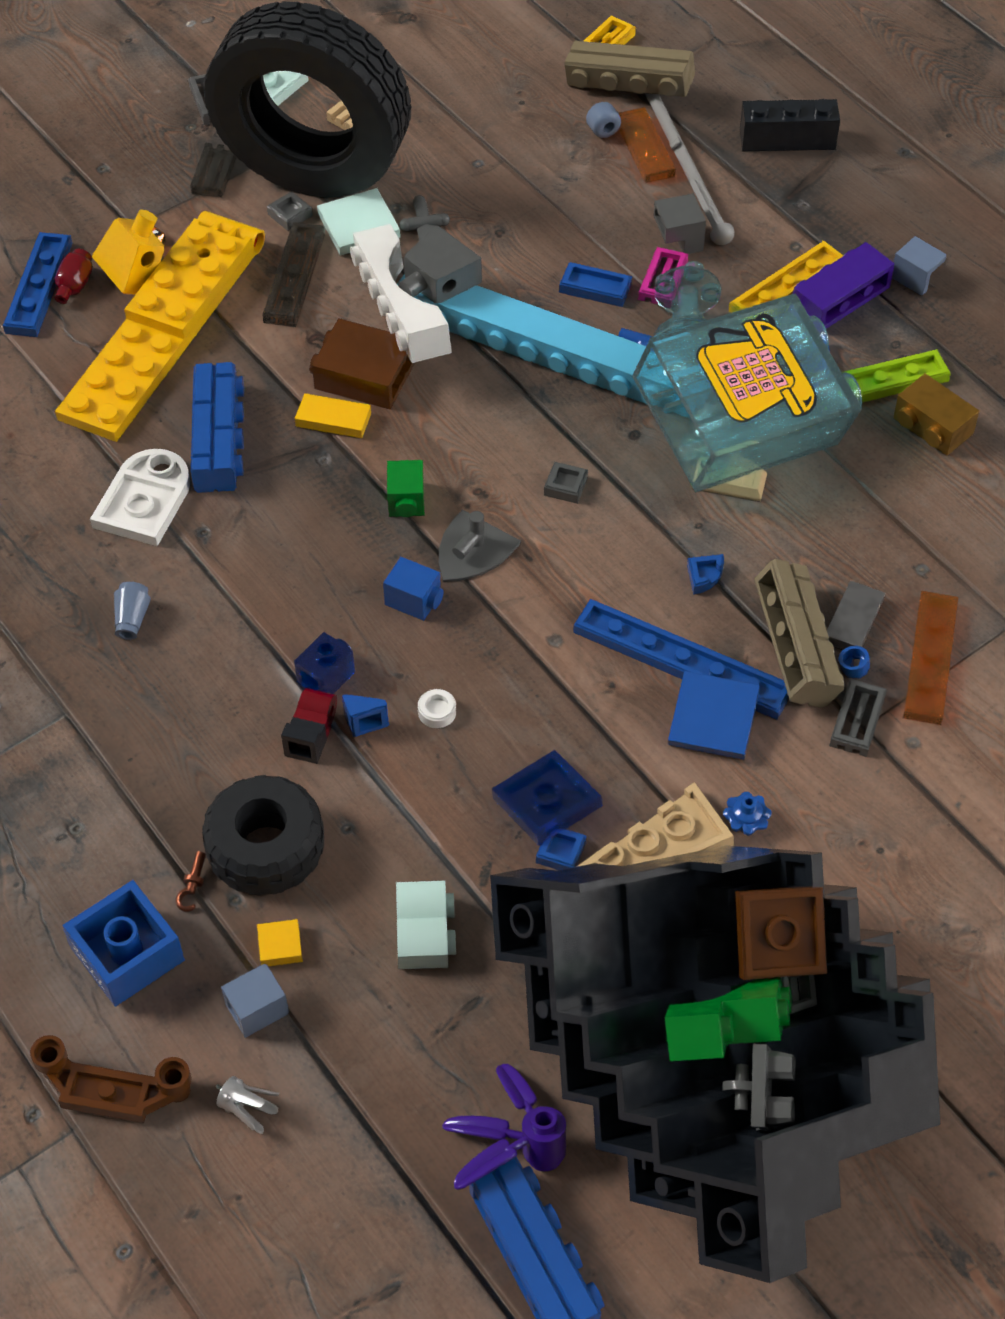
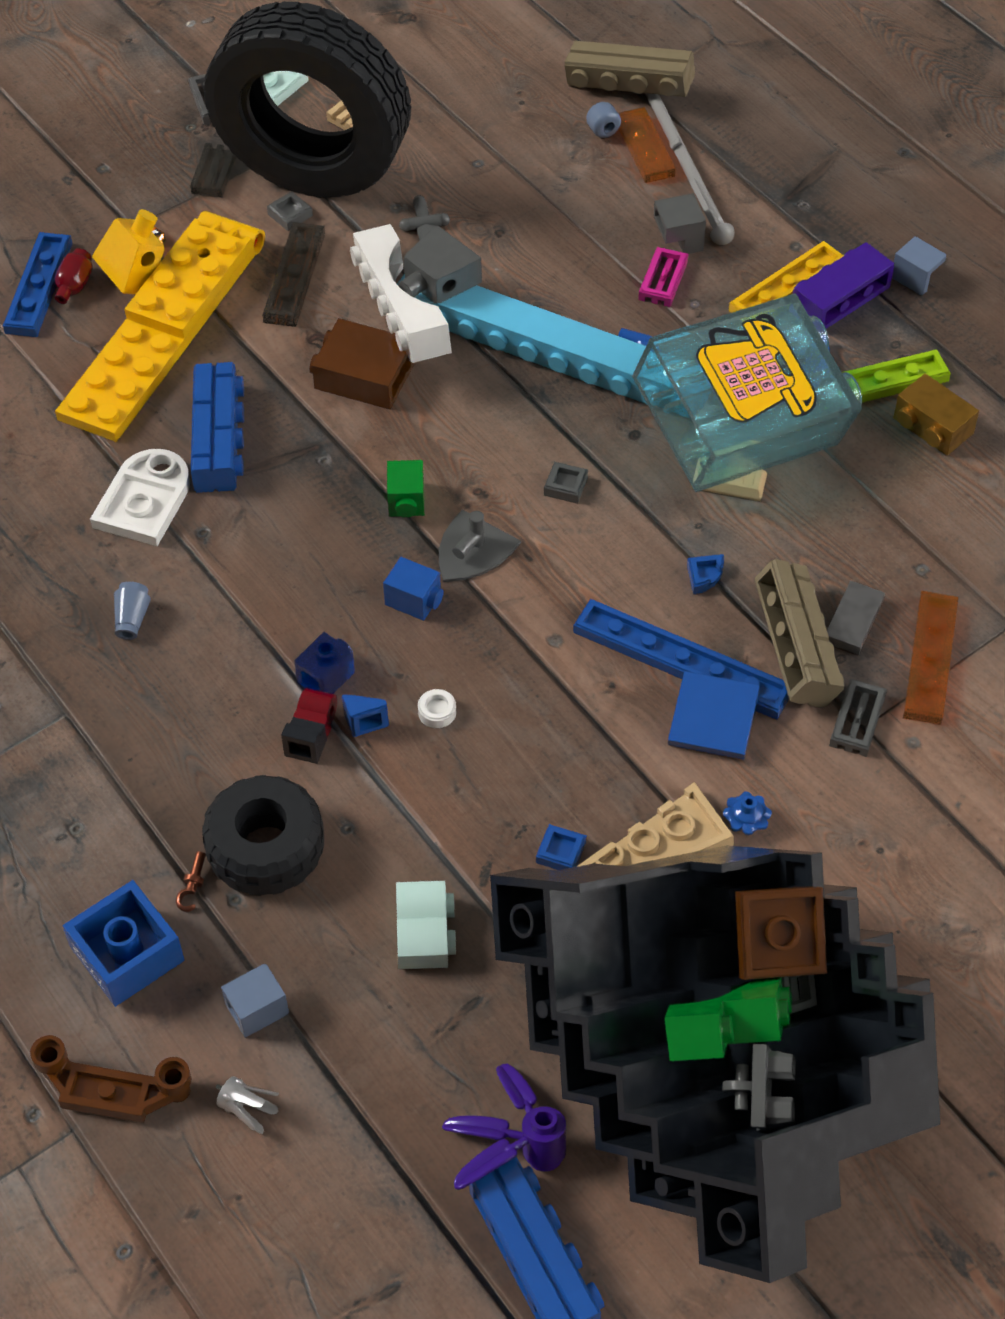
(279, 942): yellow tile -> none
(333, 415): yellow tile -> none
(353, 215): light aqua tile -> none
(547, 797): clear blue tile -> none
(595, 284): blue tile -> none
(620, 35): yellow tile -> none
(687, 294): clear light blue piece -> none
(789, 125): black brick -> none
(846, 662): blue hinge -> none

